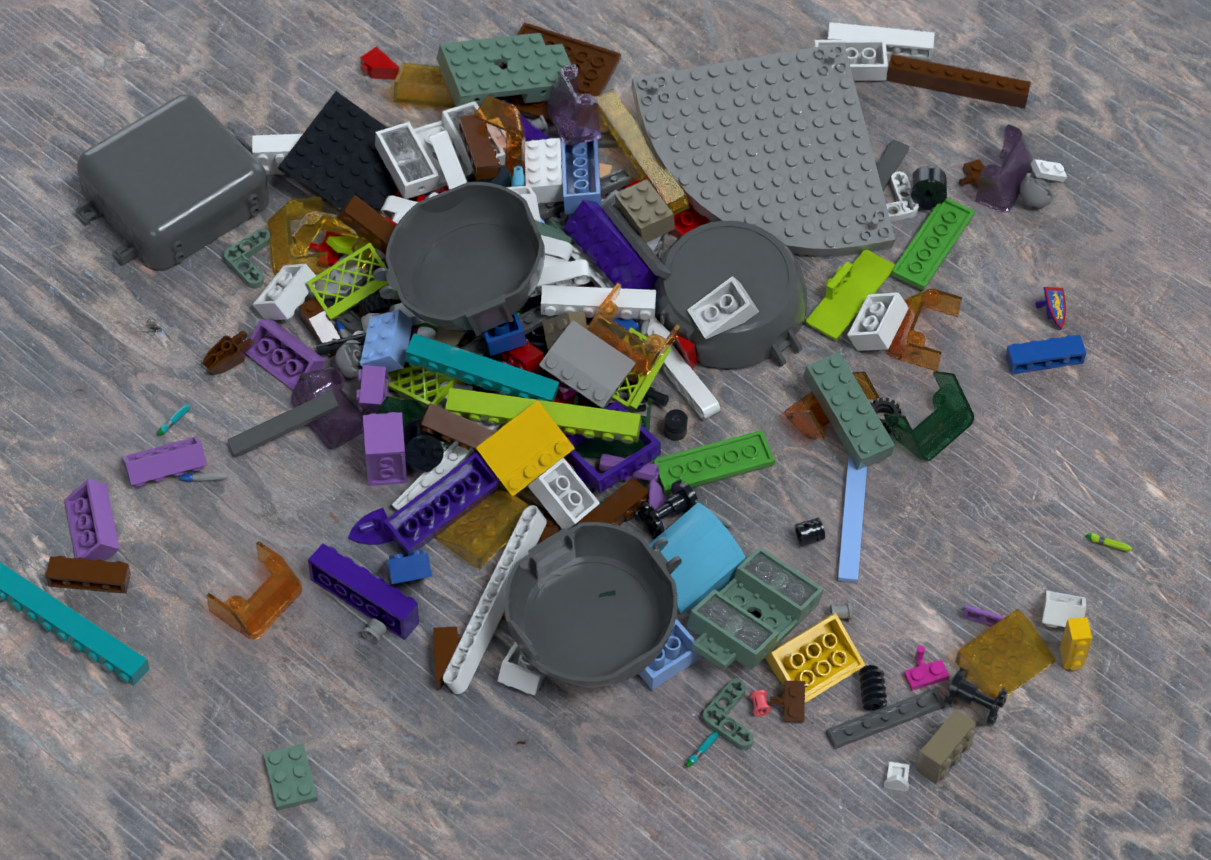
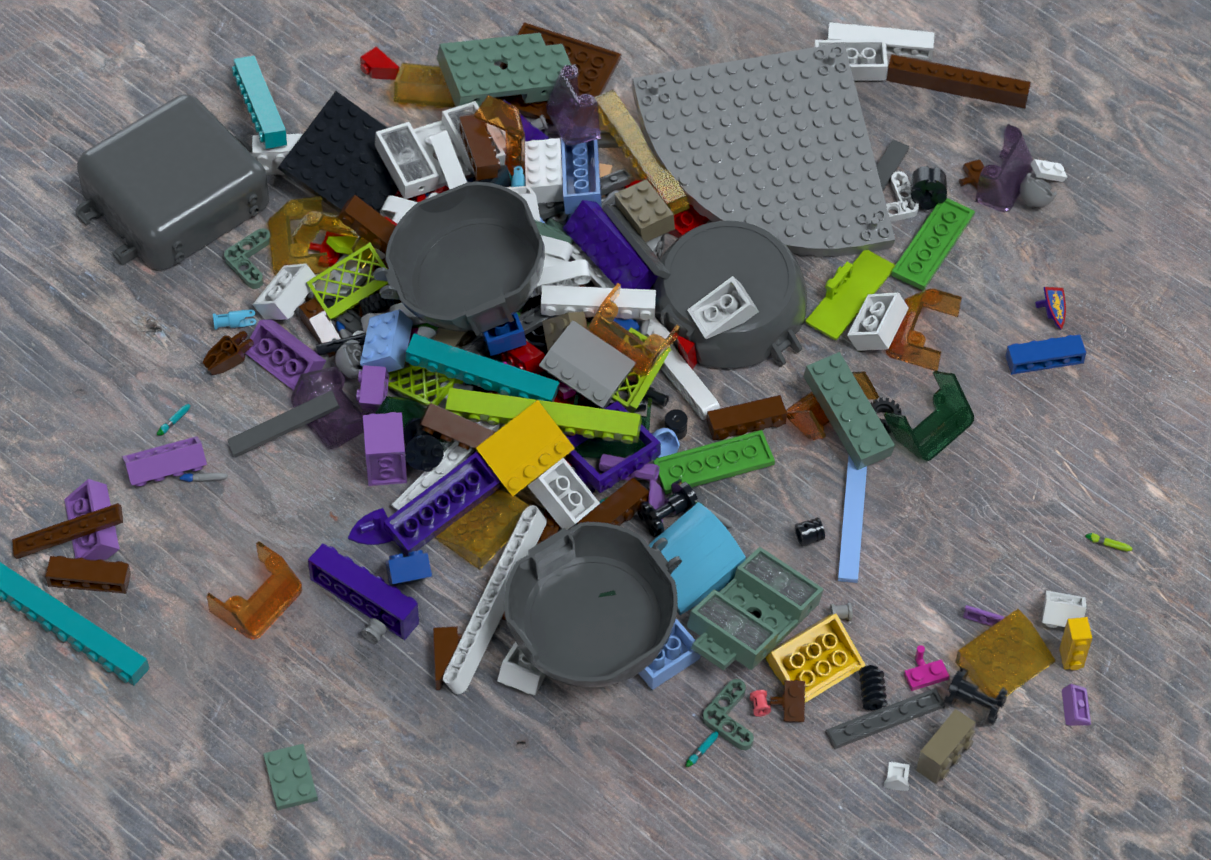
(67, 531): none -> reddish brown tile
(234, 319): none -> medium azure piece
(259, 102): none -> brick
(669, 441): none -> light blue hair
(746, 417): none -> reddish brown brick
(1076, 705): none -> medium lavender slope

